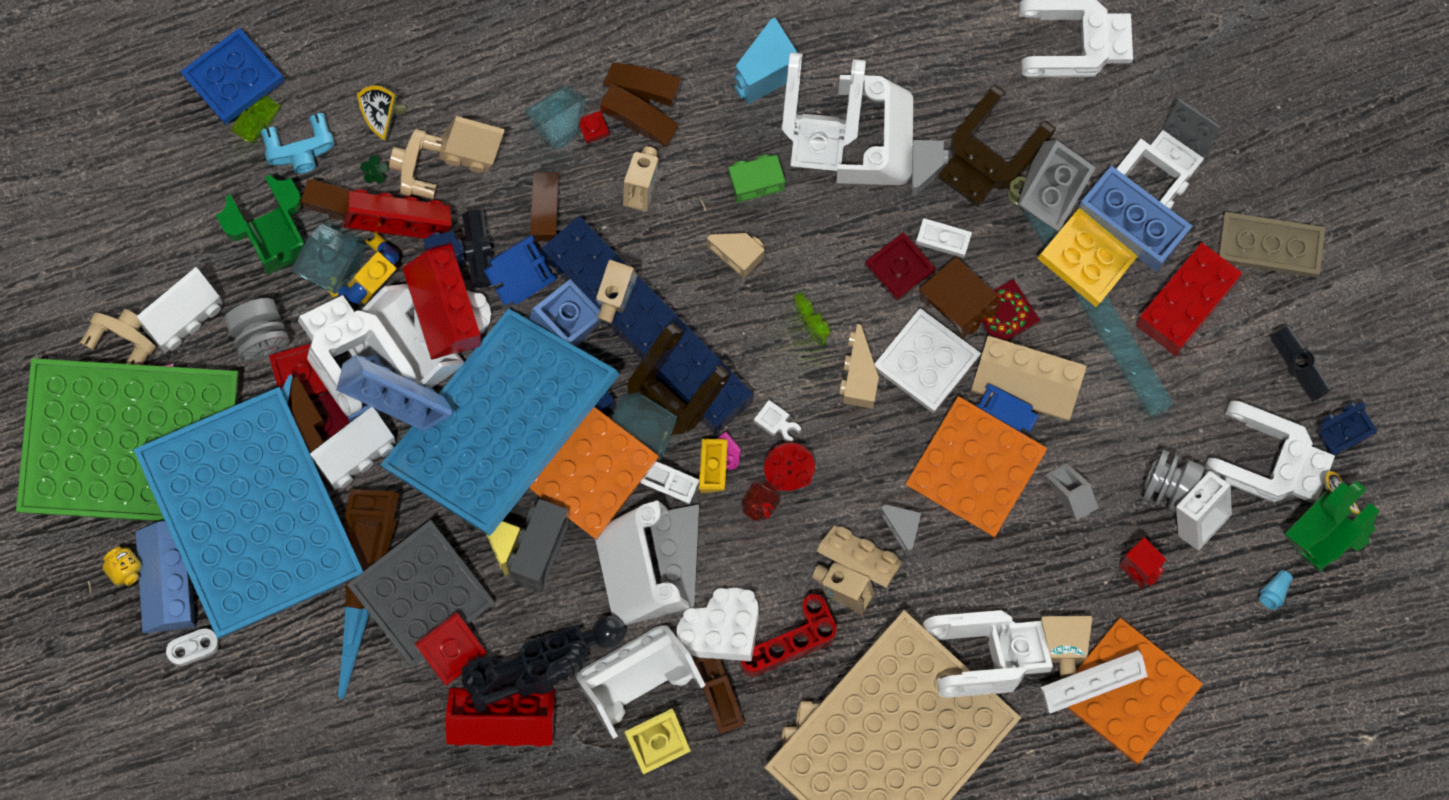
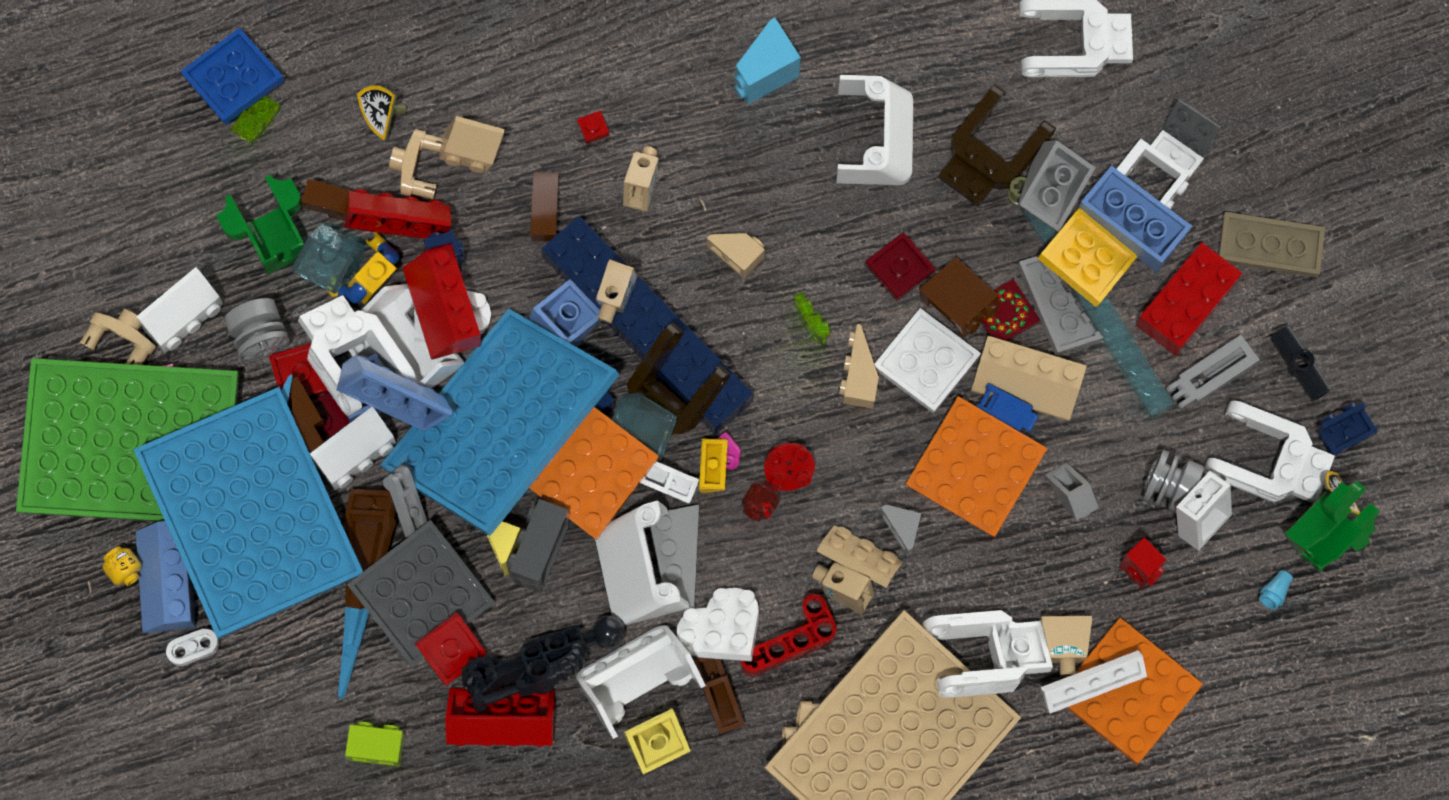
(301, 153): medium azure connector -> none
(374, 169): dark green plant -> none
(375, 744): none -> lime brick
(405, 500): none -> light grey plate
(477, 247): black piece -> none
(518, 272): blue plate -> none
(557, 116): clear light blue slope -> none
(638, 115): reddish brown slope -> none
(644, 83): reddish brown slope -> none
(756, 178): bright green brick -> none
(774, 420): white plate -> none
(819, 138): white plate -> none
(927, 163): light grey slope -> none
(943, 238): white plate -> none
(1060, 316): none -> light grey wing
(1219, 370): none -> light grey hinge

